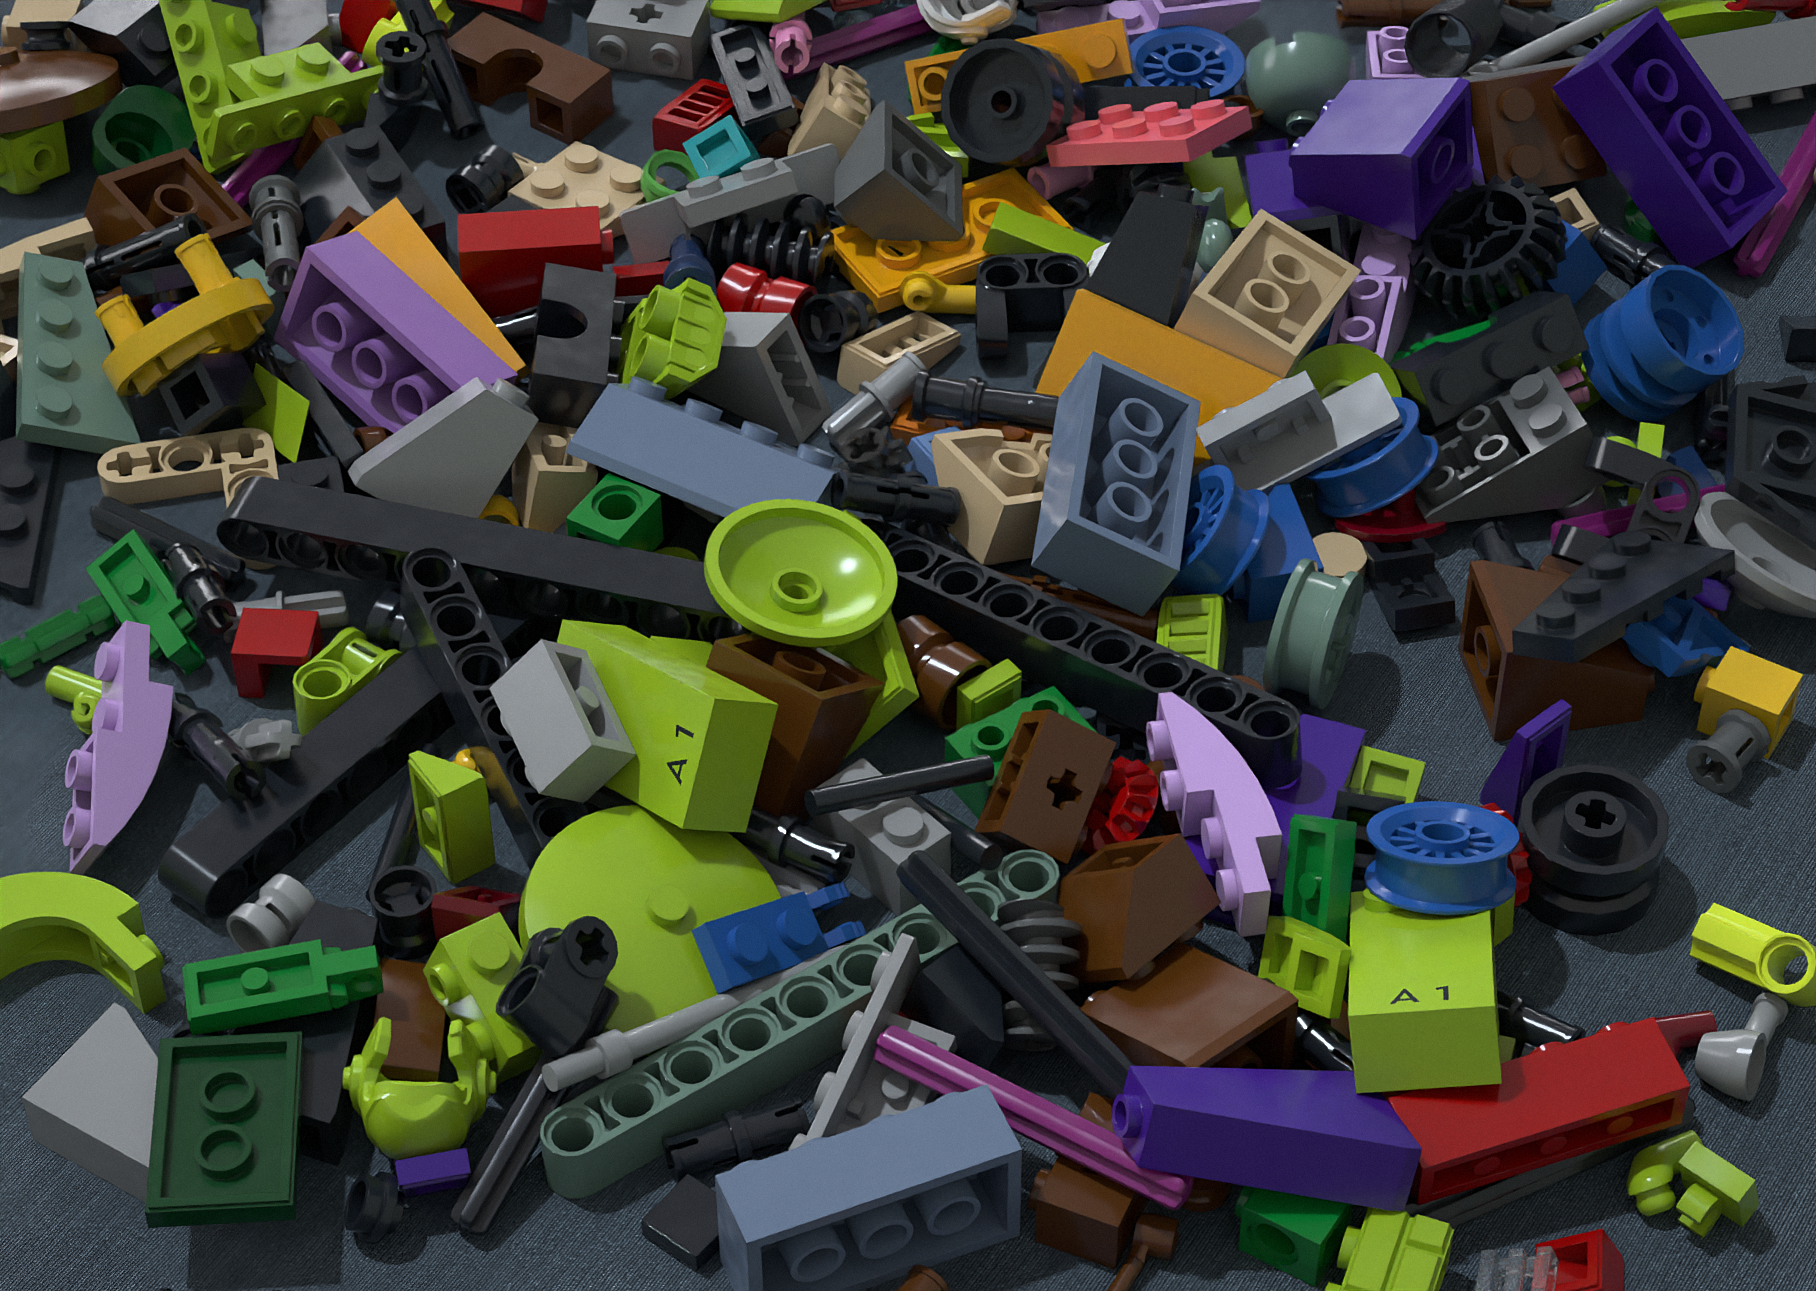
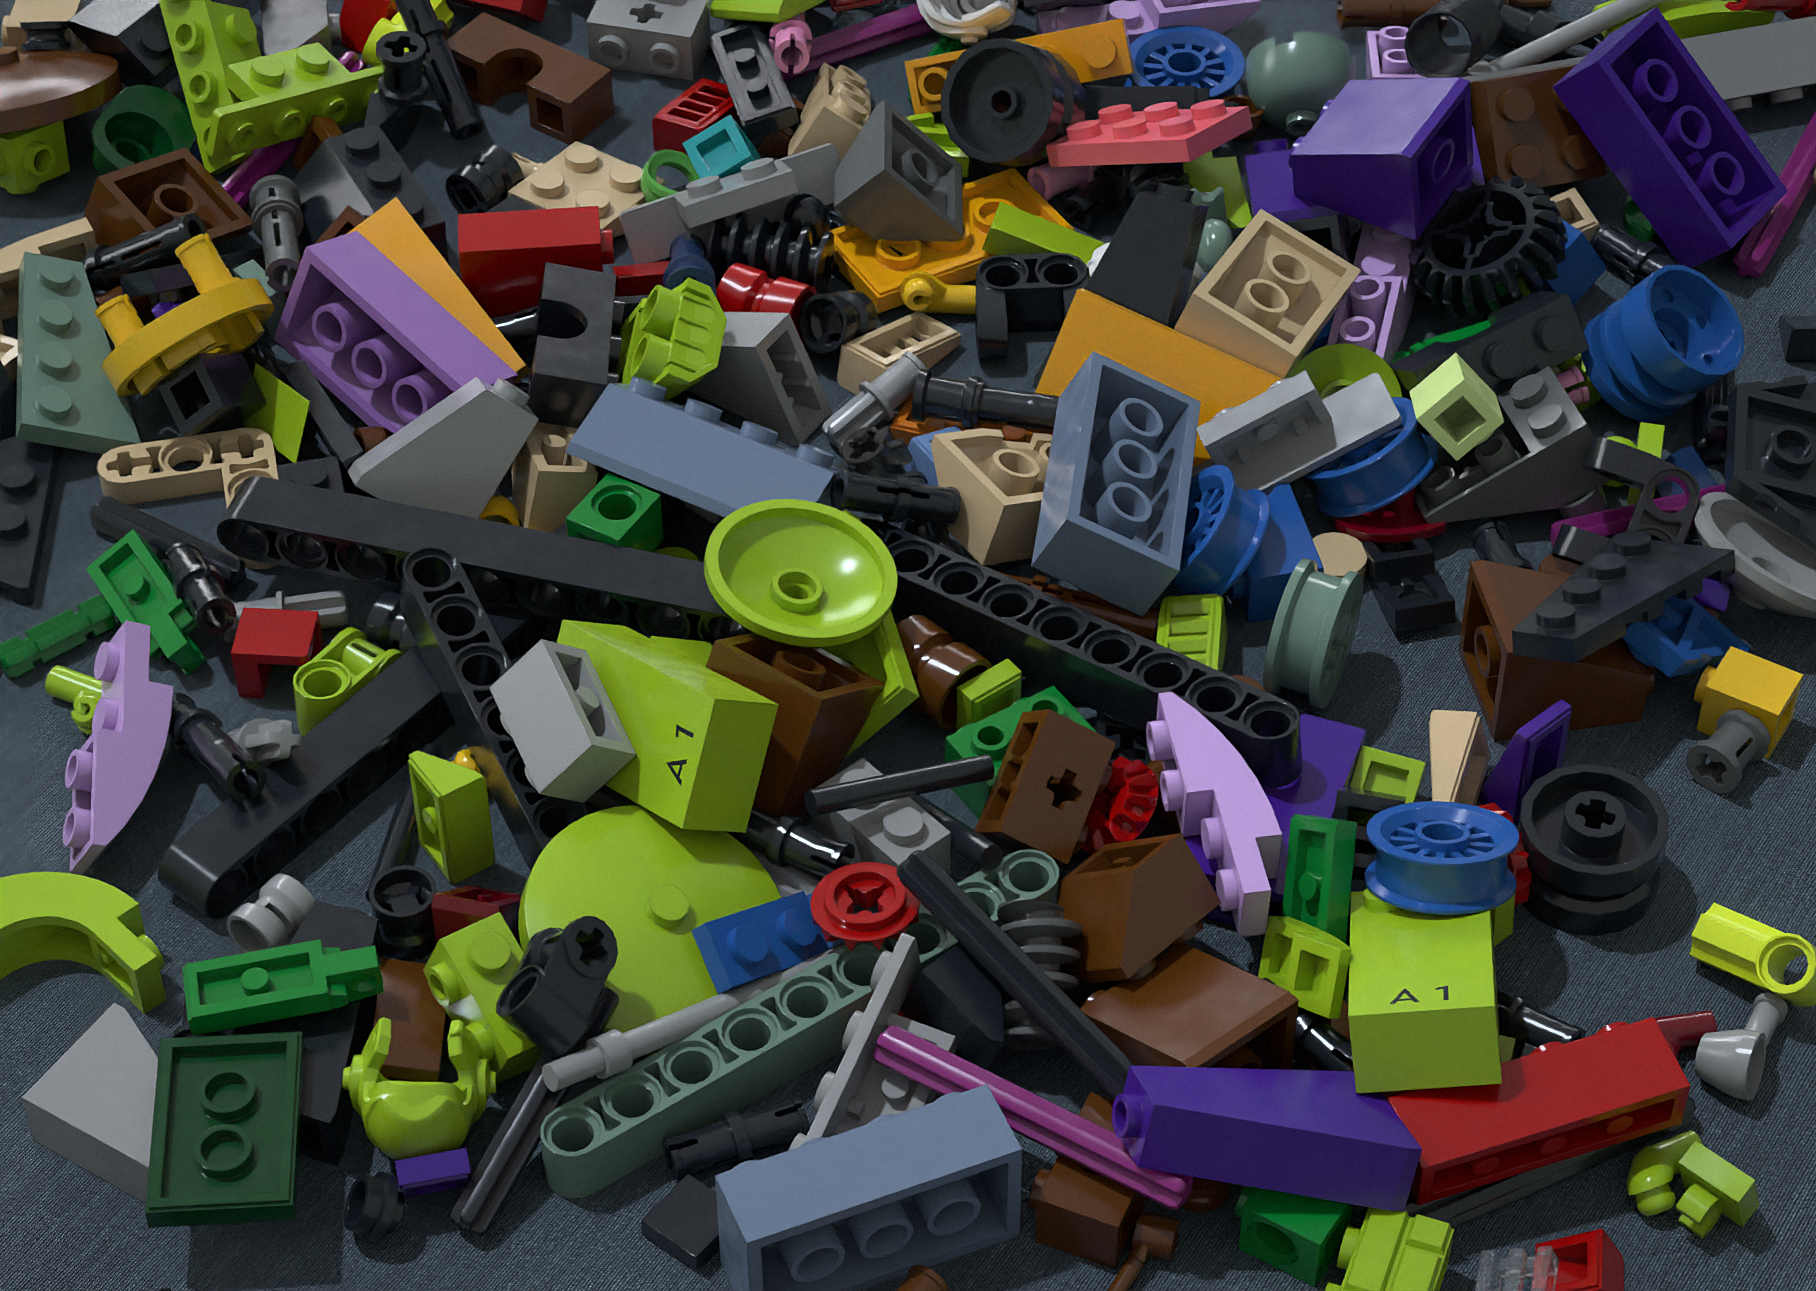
(865, 886): none -> red gear
(1456, 407): none -> yellowish green brick
(1457, 756): none -> tan slope

